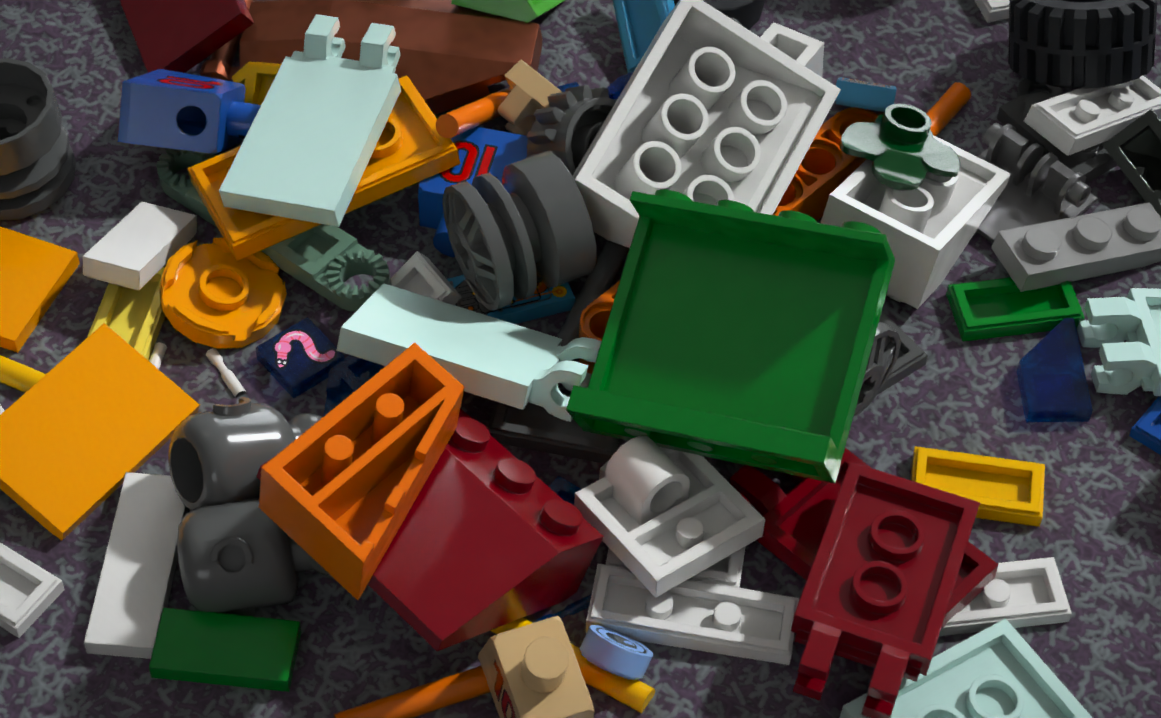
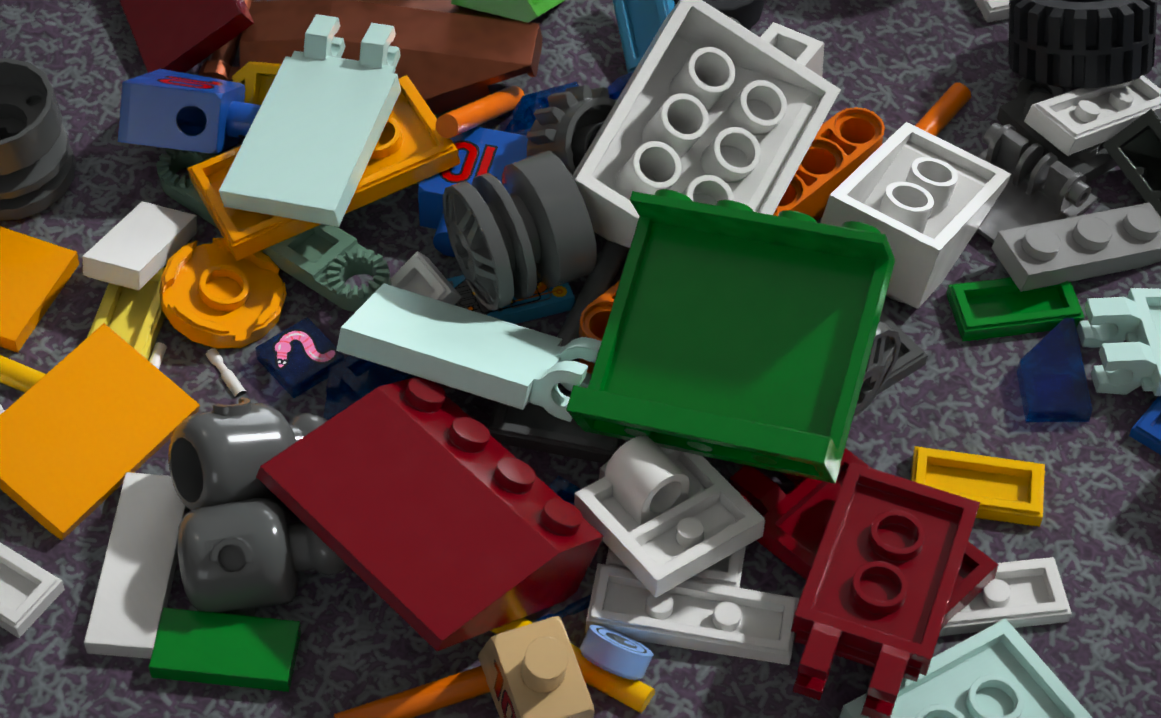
(362, 466): orange wedge -> none
(527, 94): tan tile -> none
(865, 94): dark azure tile -> none
(900, 147): dark green plate -> none

